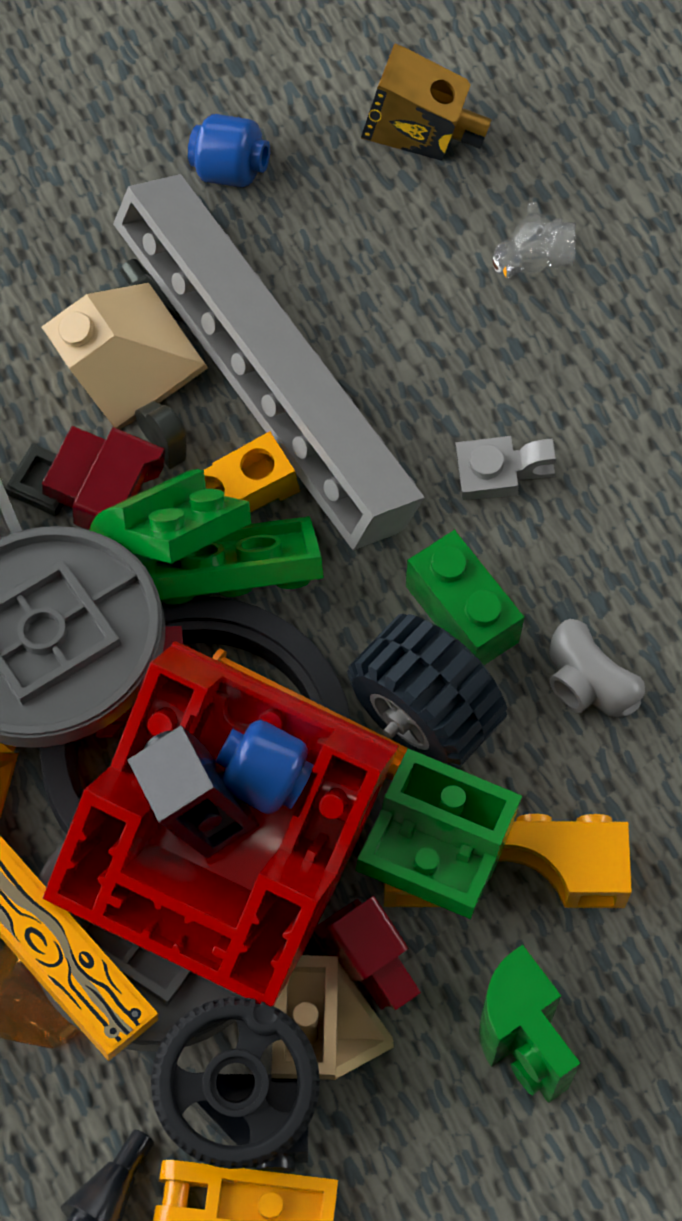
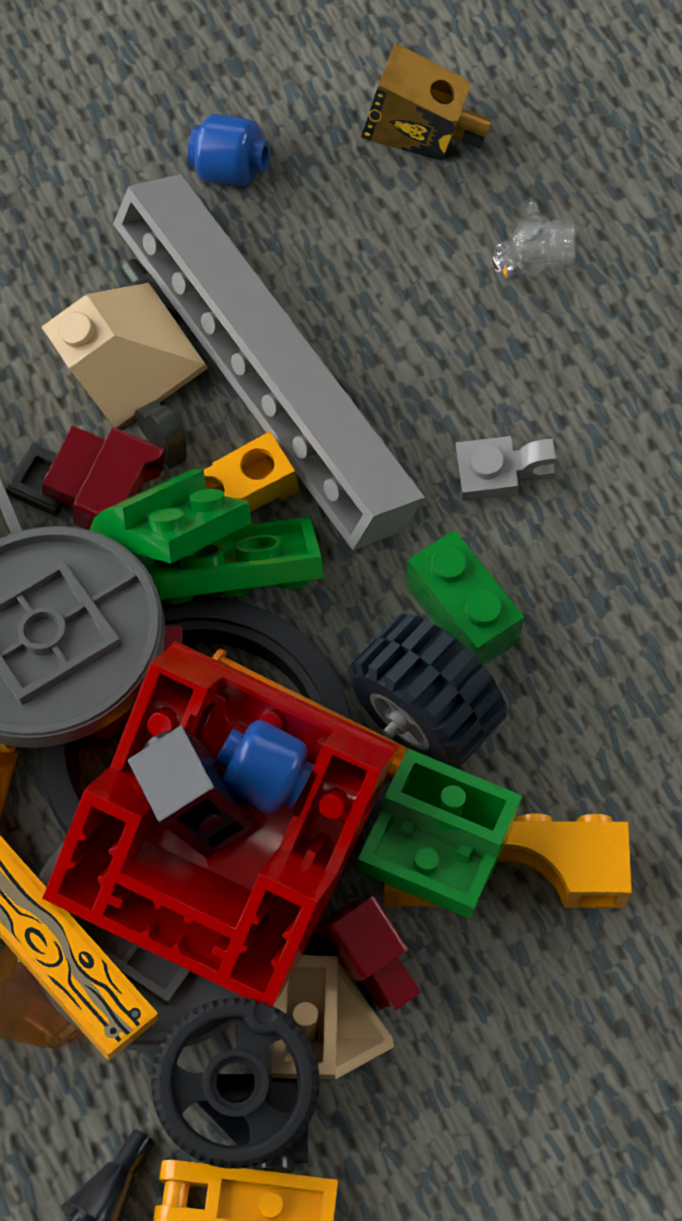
(519, 1021): green brick -> none
(589, 675): light grey piece -> none

